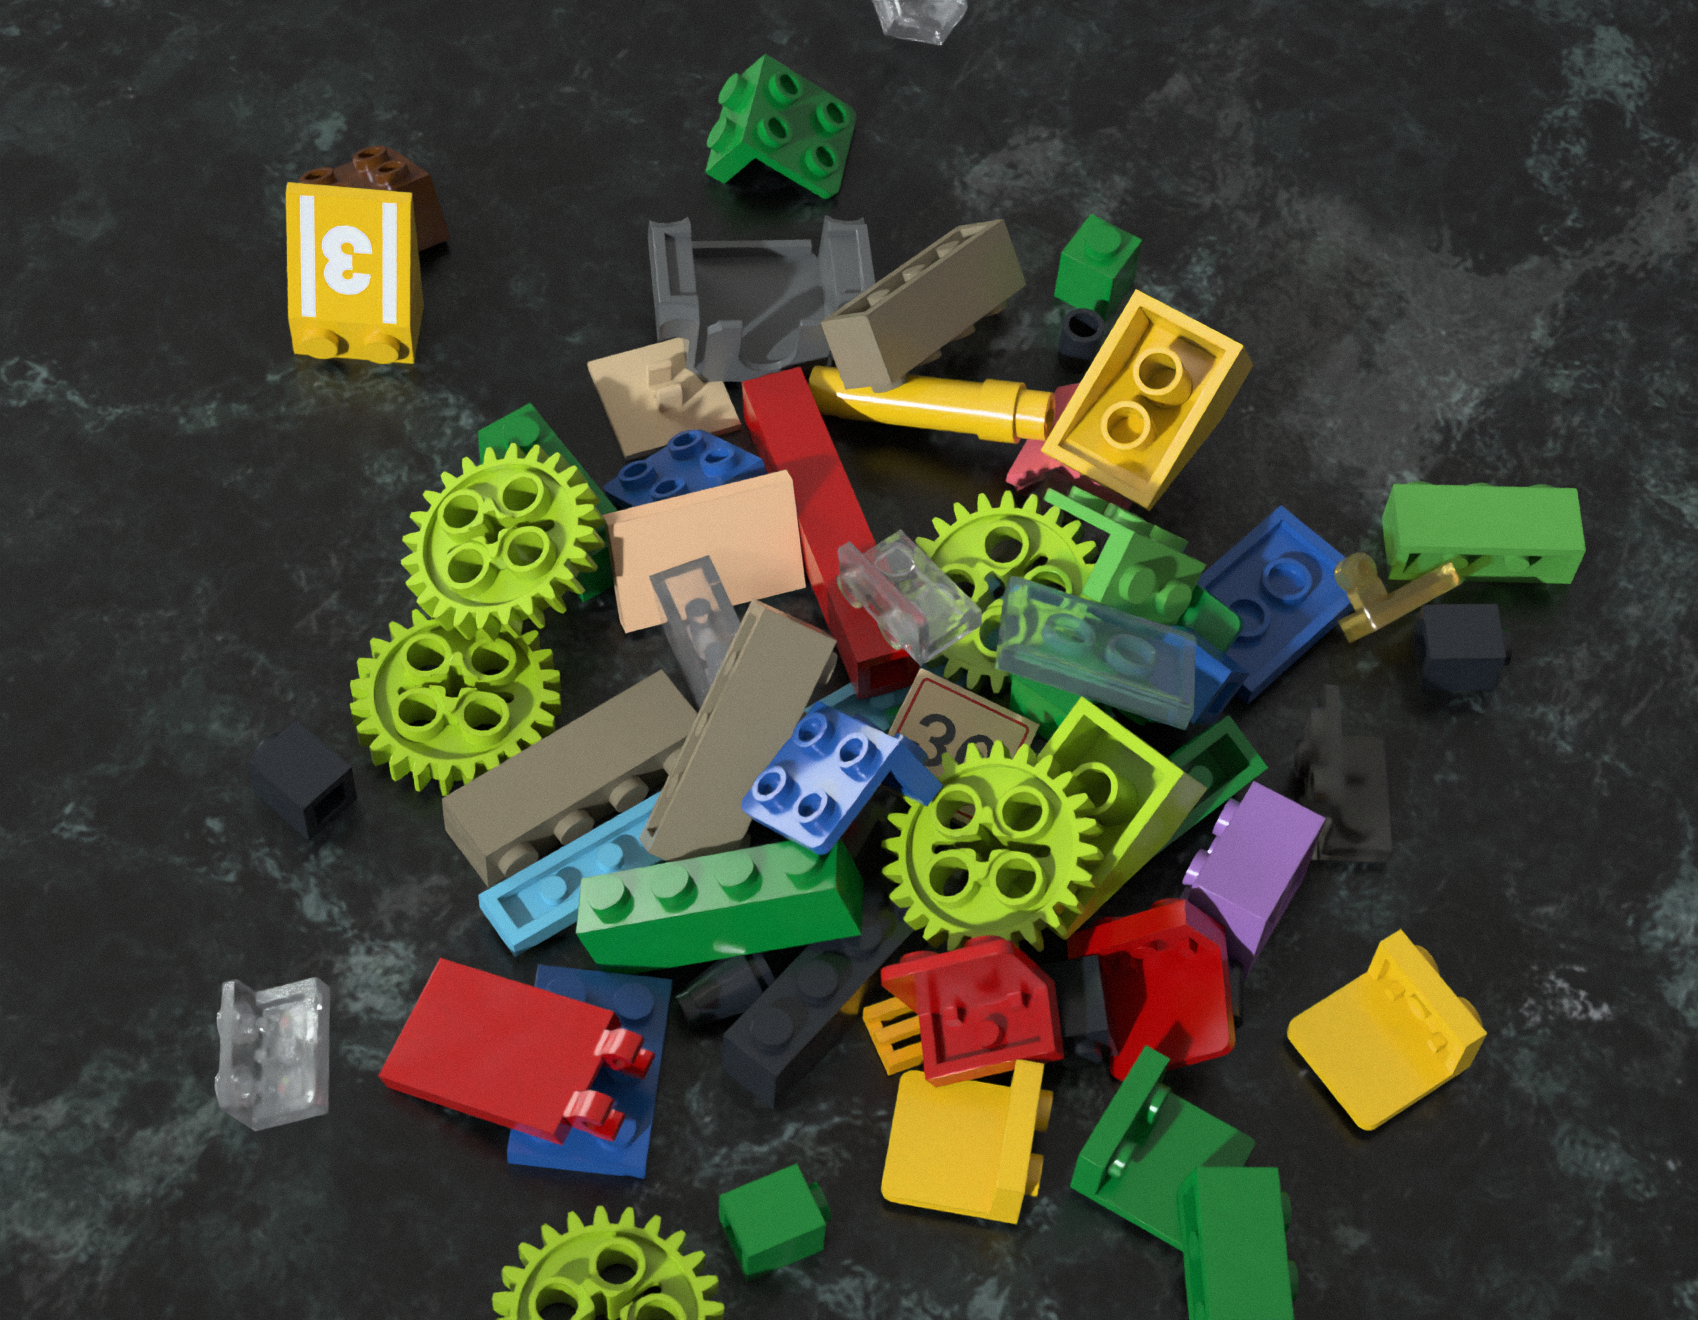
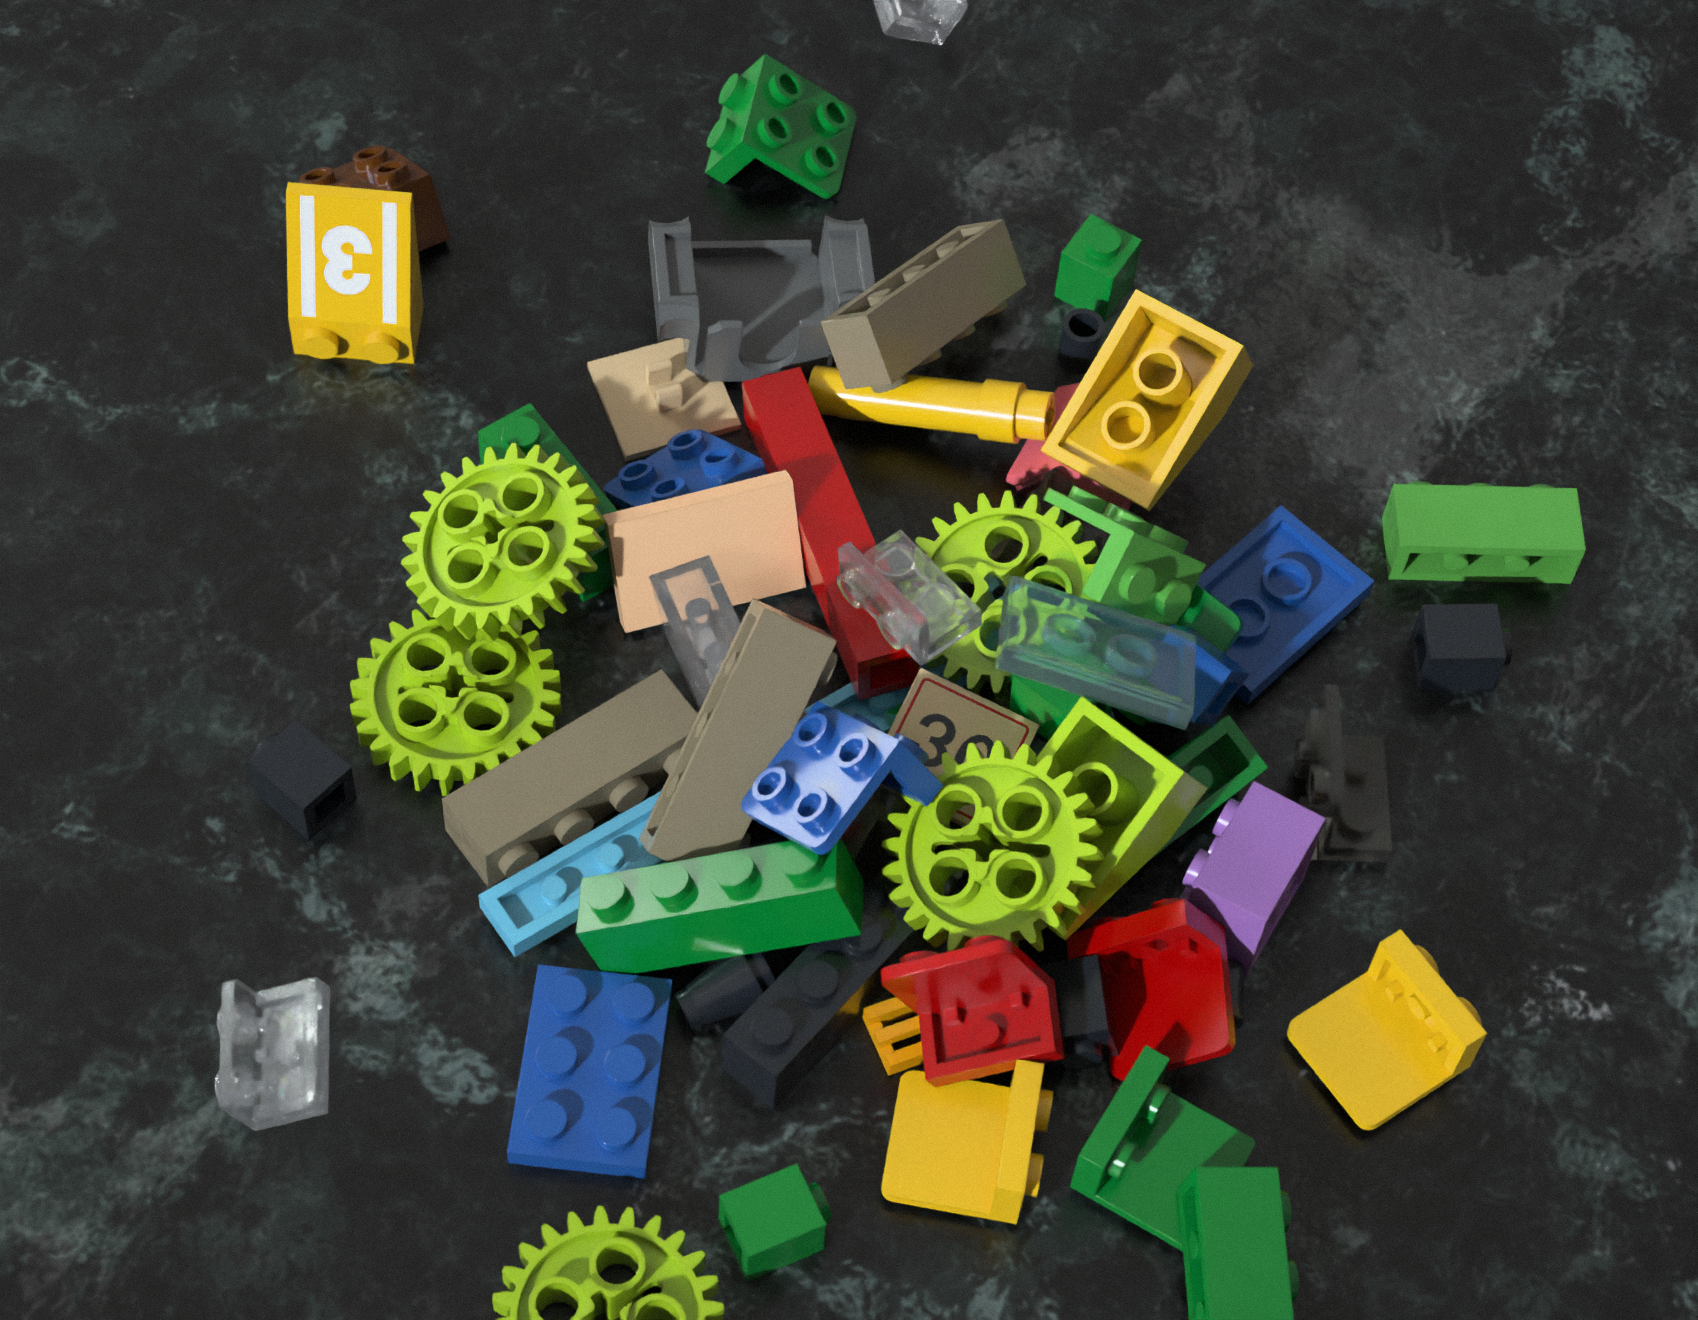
(513, 1054): red tile -> none
(1372, 602): clear yellow piece -> none

